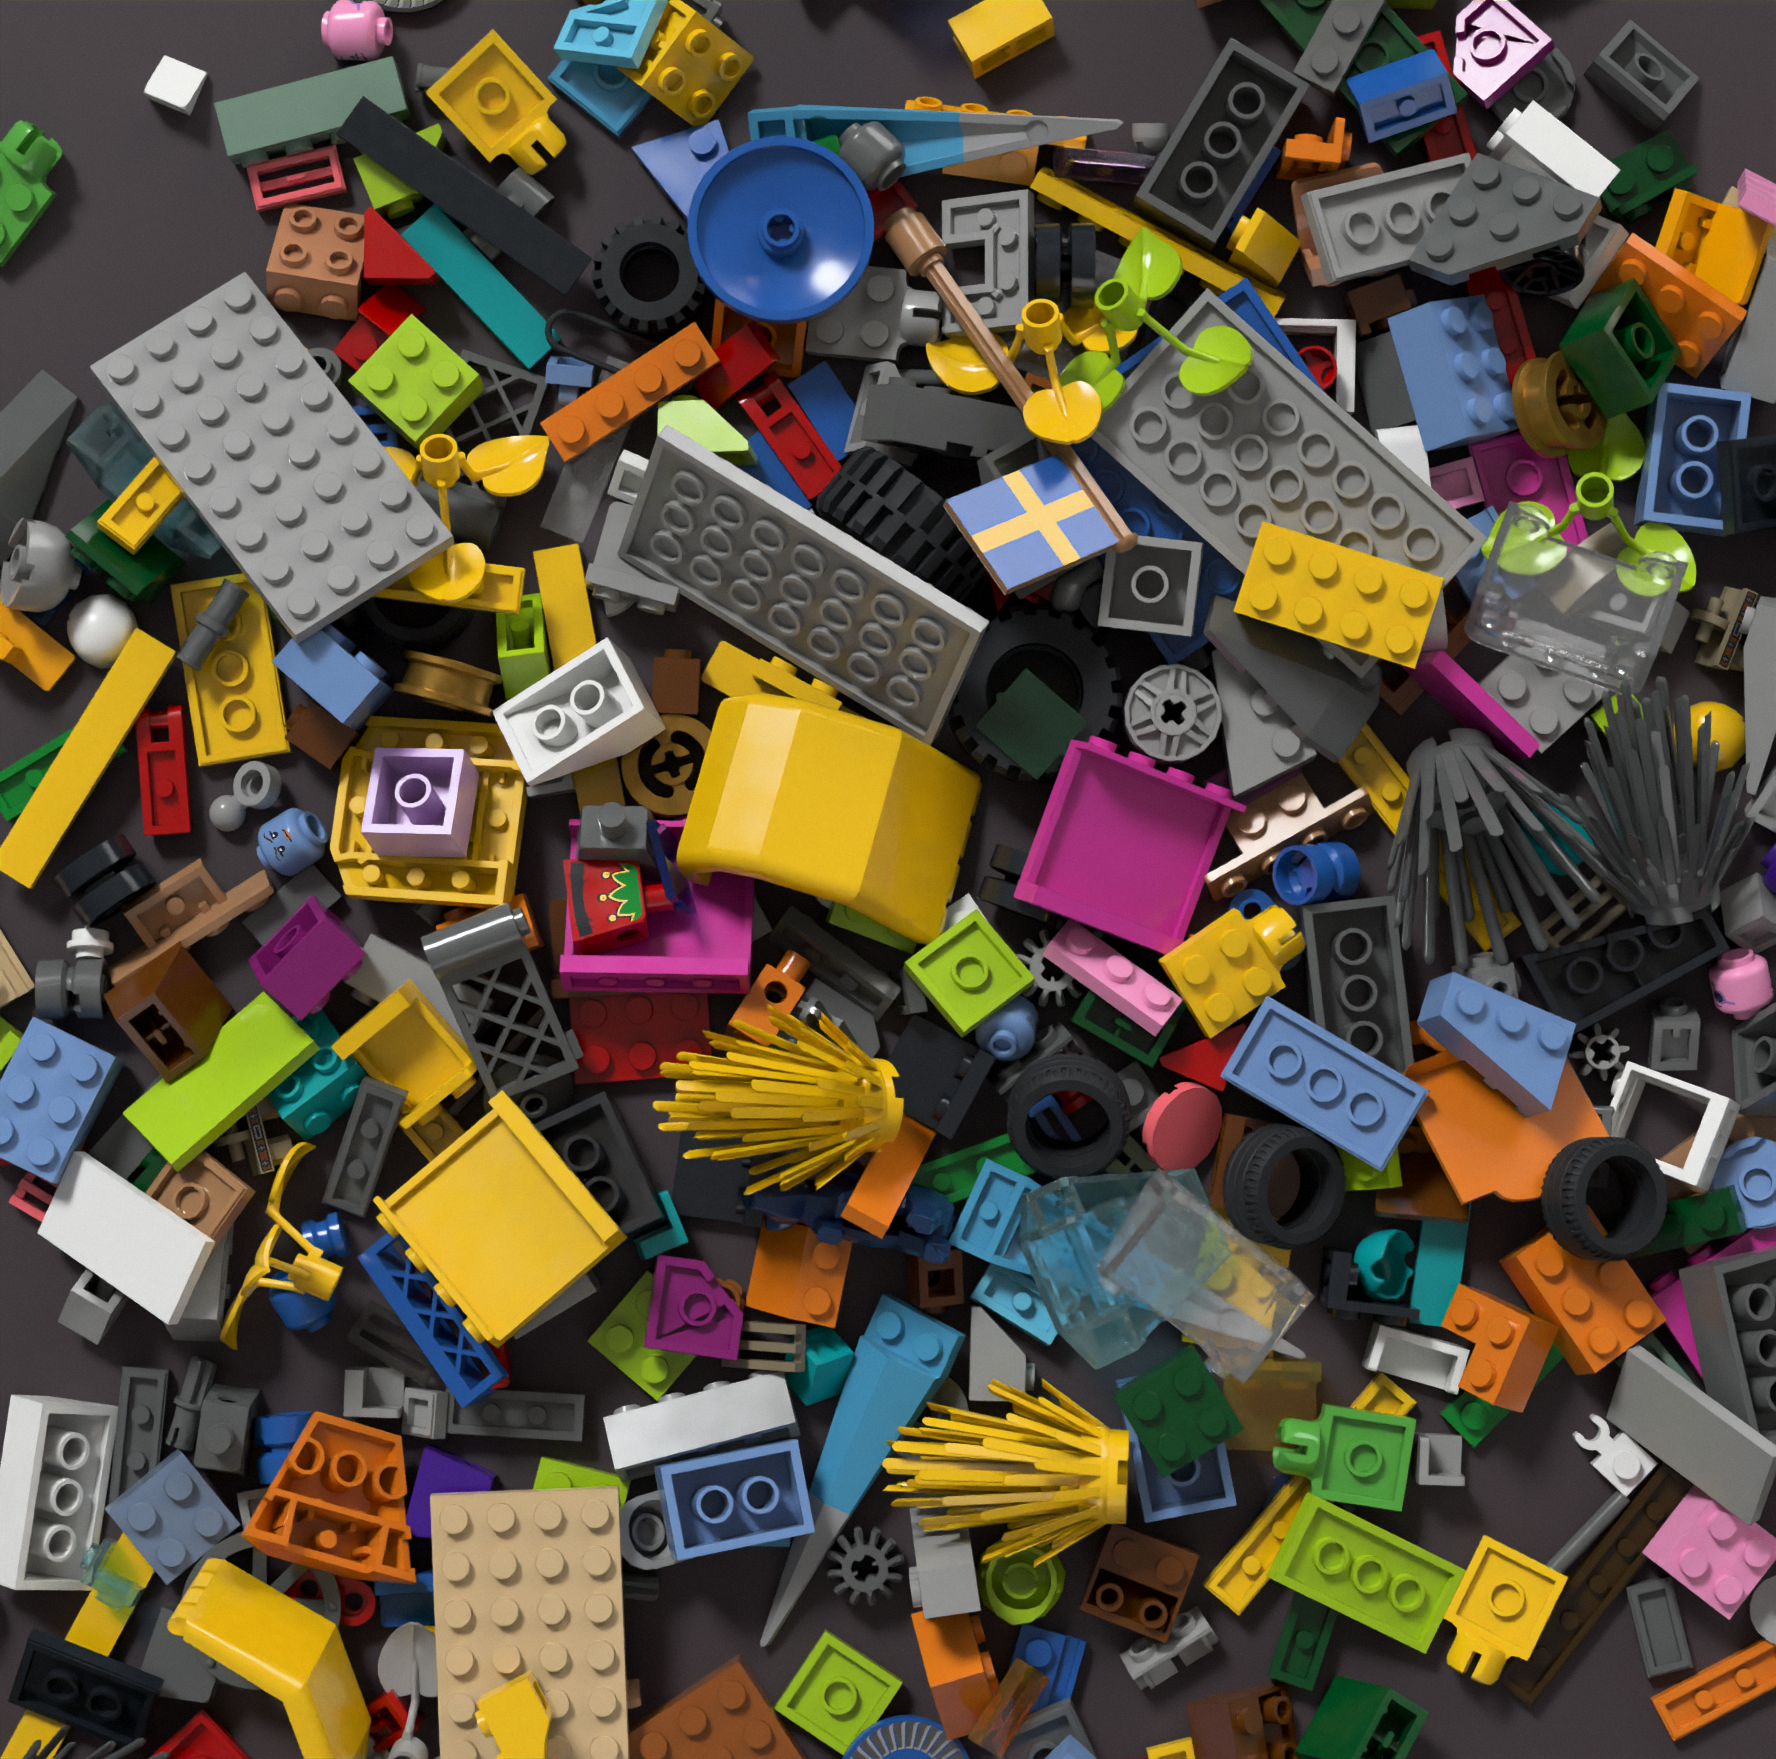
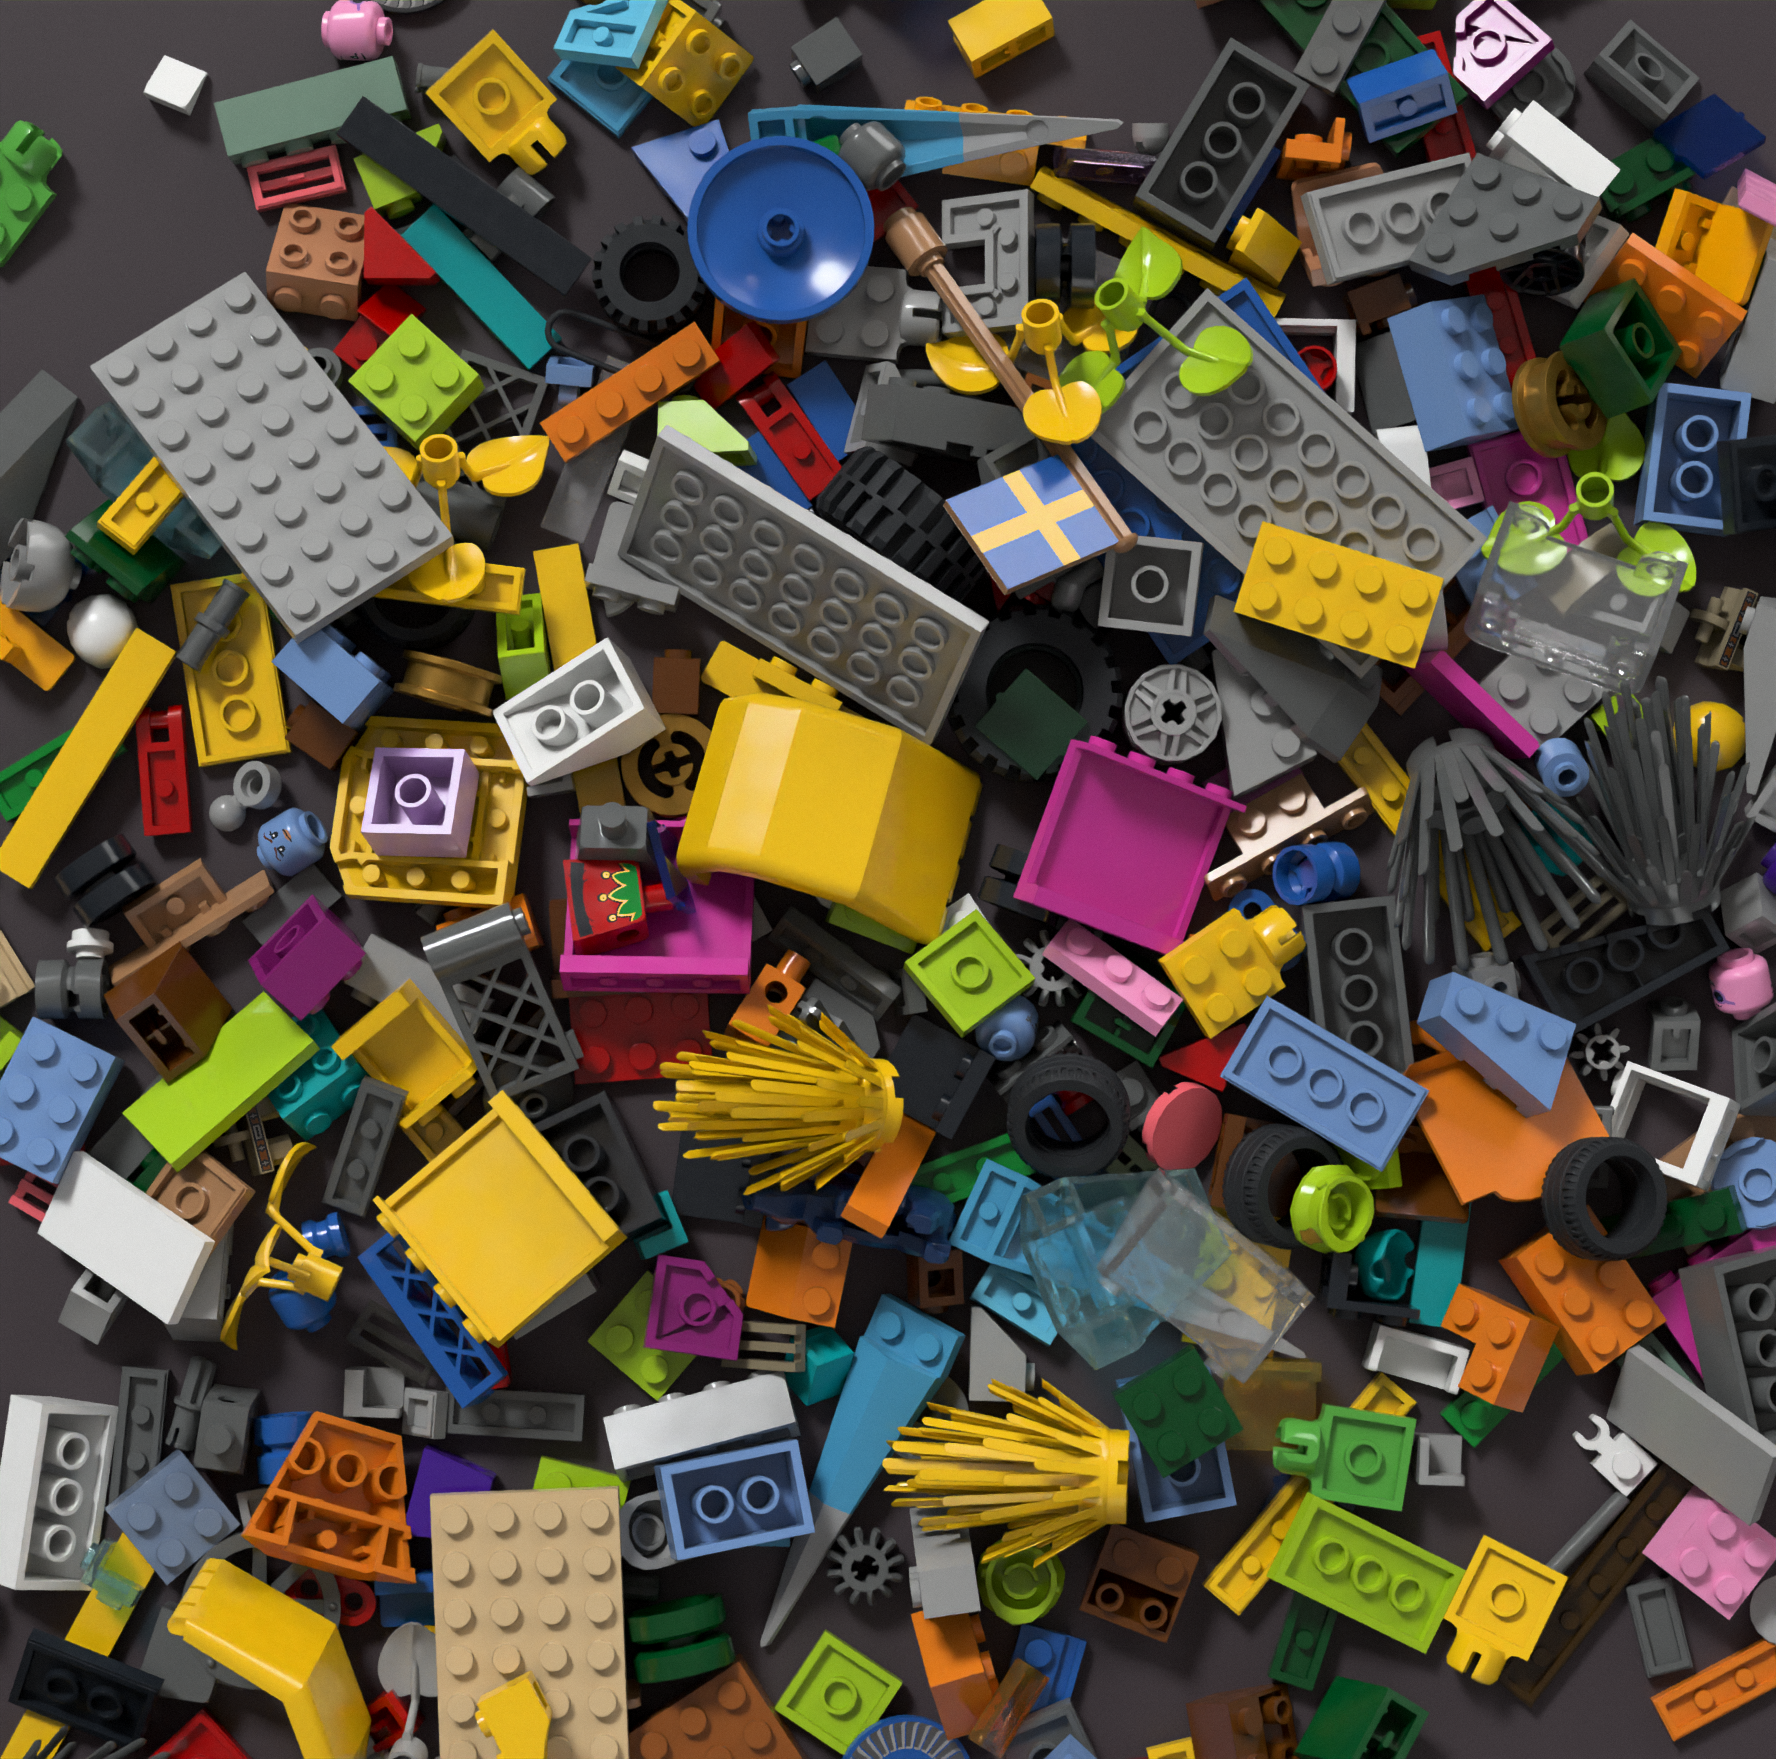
(679, 1638): none -> dark green wheel
(825, 56): none -> dark grey brick
(1150, 1659): light grey hinge -> none
(1331, 1209): none -> lime hat
(1561, 767): none -> medium blue brick
(1709, 136): none -> clear blue piece

